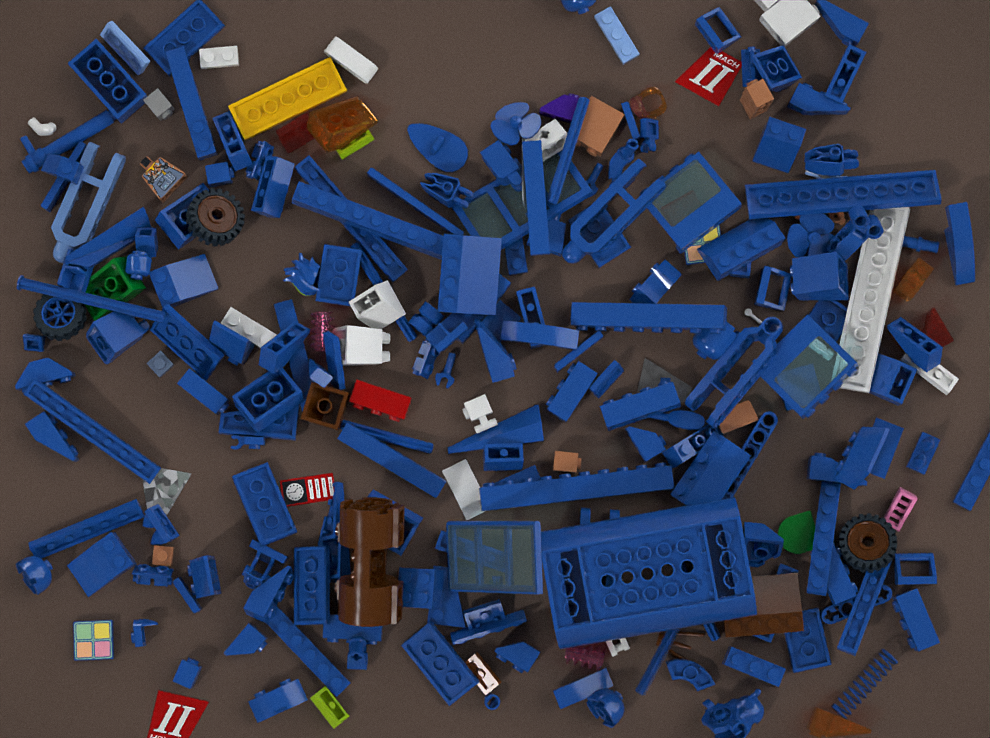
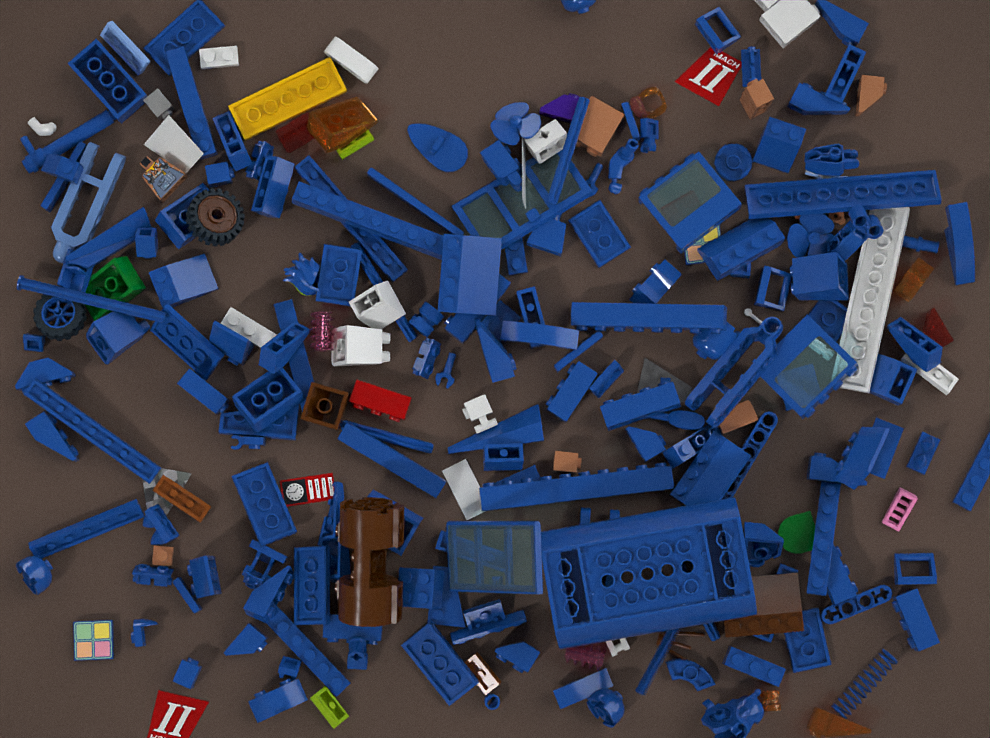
(101, 564): blue slope -> none
(138, 265): blue head -> none
(160, 364): sand blue plate -> none
(174, 145): none -> white sticker
(182, 498): none -> dark orange plate
(289, 667): none -> blue tile
(319, 373): slope -> none
(334, 360): blue tile -> none
(446, 190): blue hinge -> none
(447, 332): blue panel -> none
(535, 198): blue tile -> none
(578, 246): blue piece -> none
(616, 35): light blue plate -> none
(733, 162): none -> blue tile
(771, 700): none -> clear orange wheel
(776, 68): blue slope -> none
(862, 611): blue plate -> none
(867, 557): wheel -> none
(869, 92): none -> nougat slope

